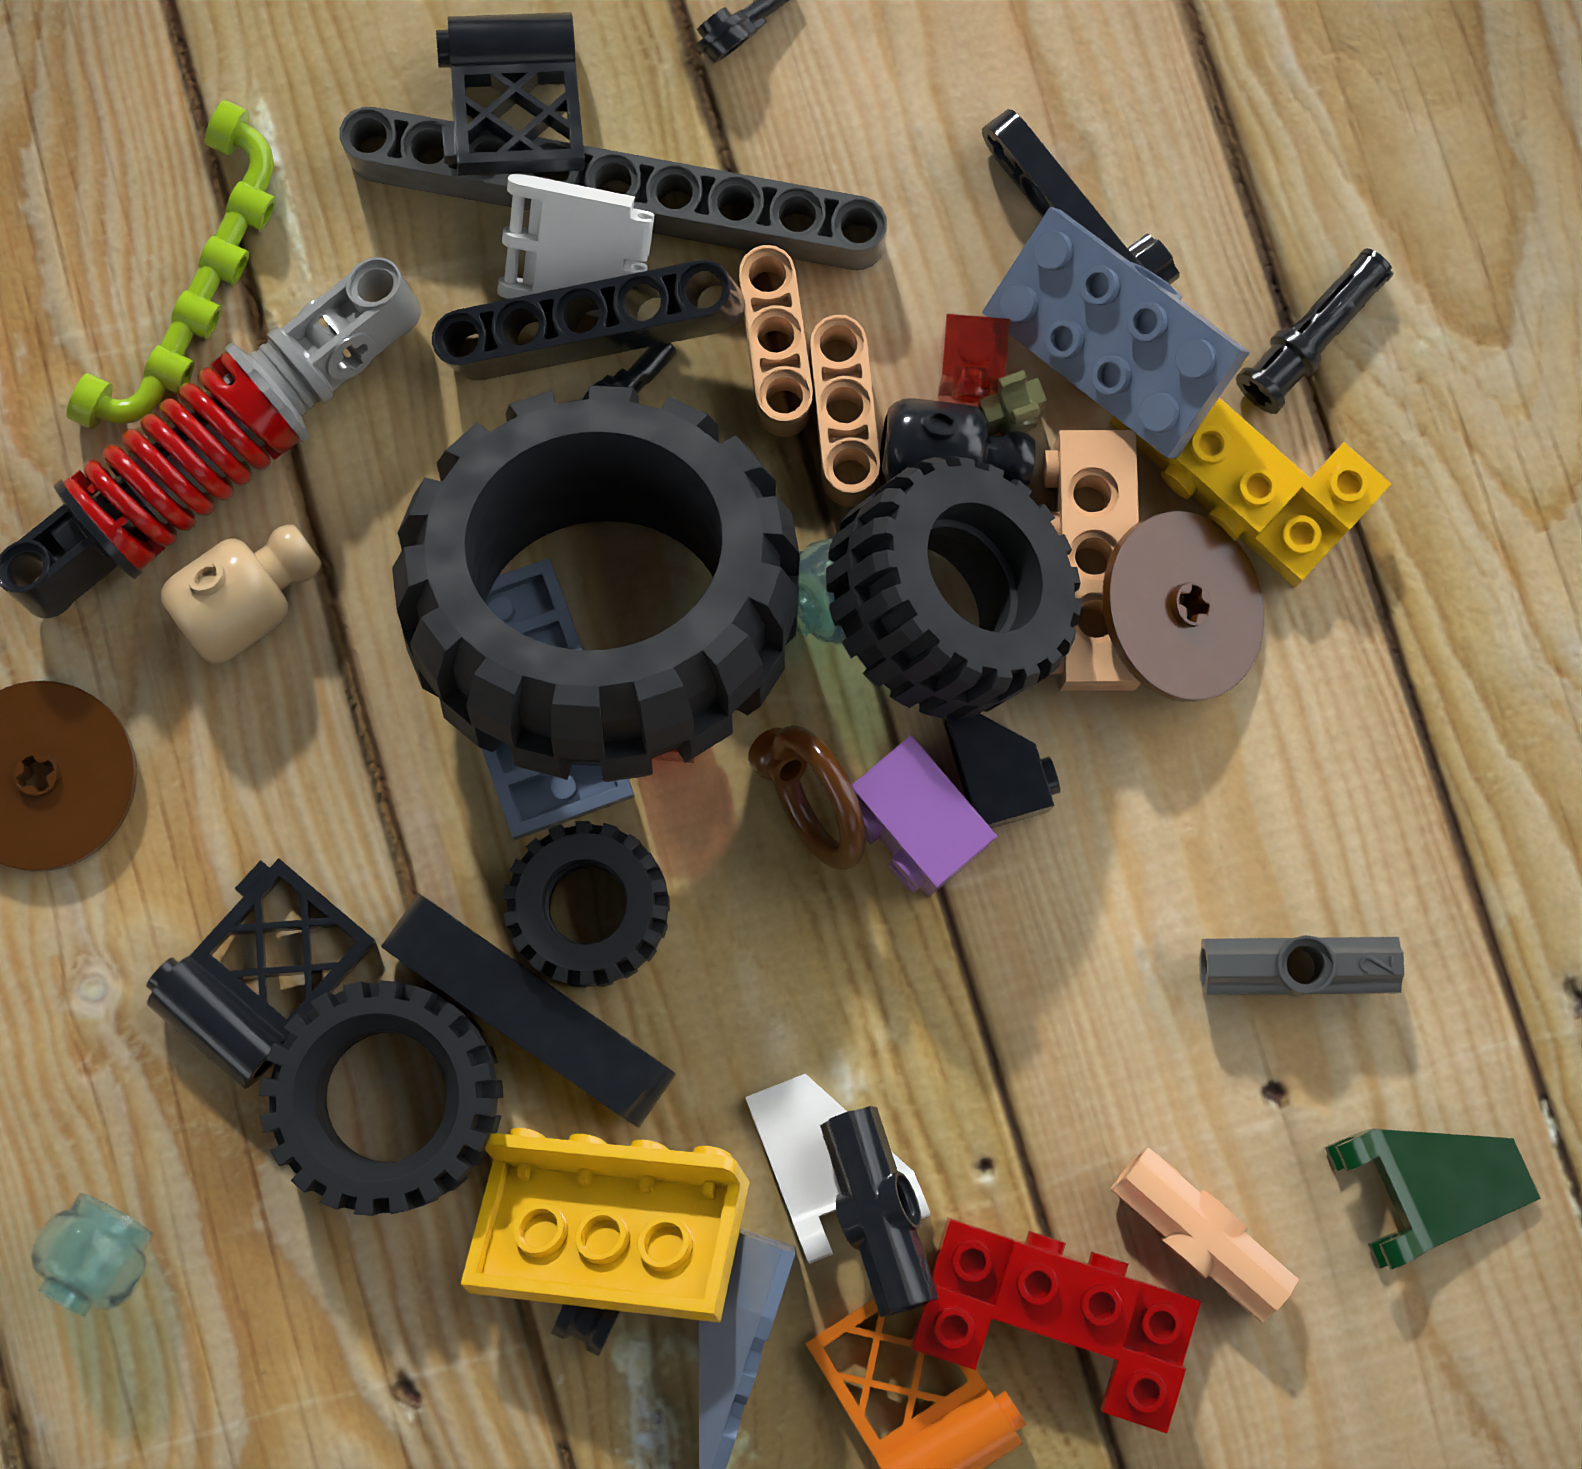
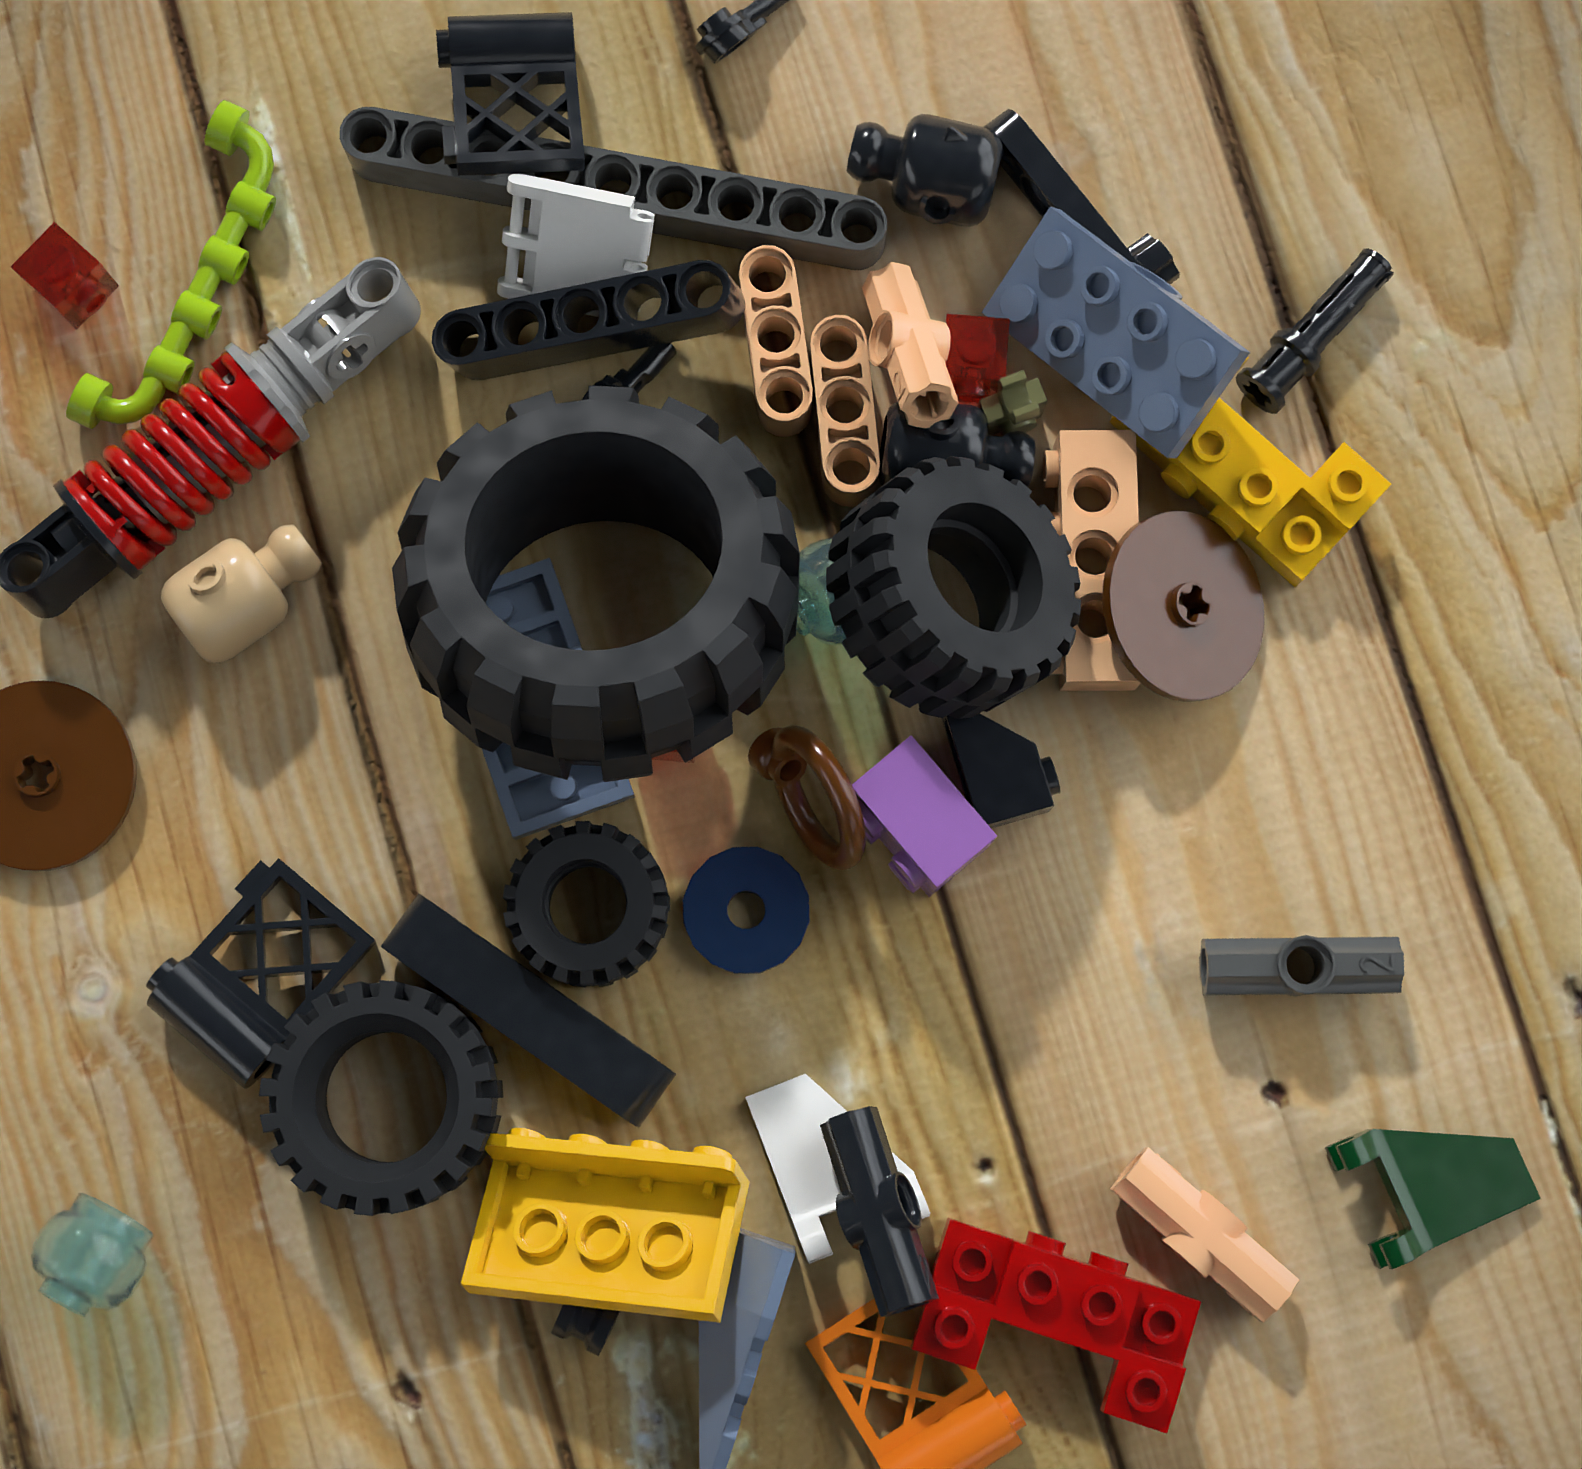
(65, 275): none -> clear red brick
(739, 872): none -> dark blue tile
(909, 345): none -> light nougat piece
(936, 169): none -> black piece

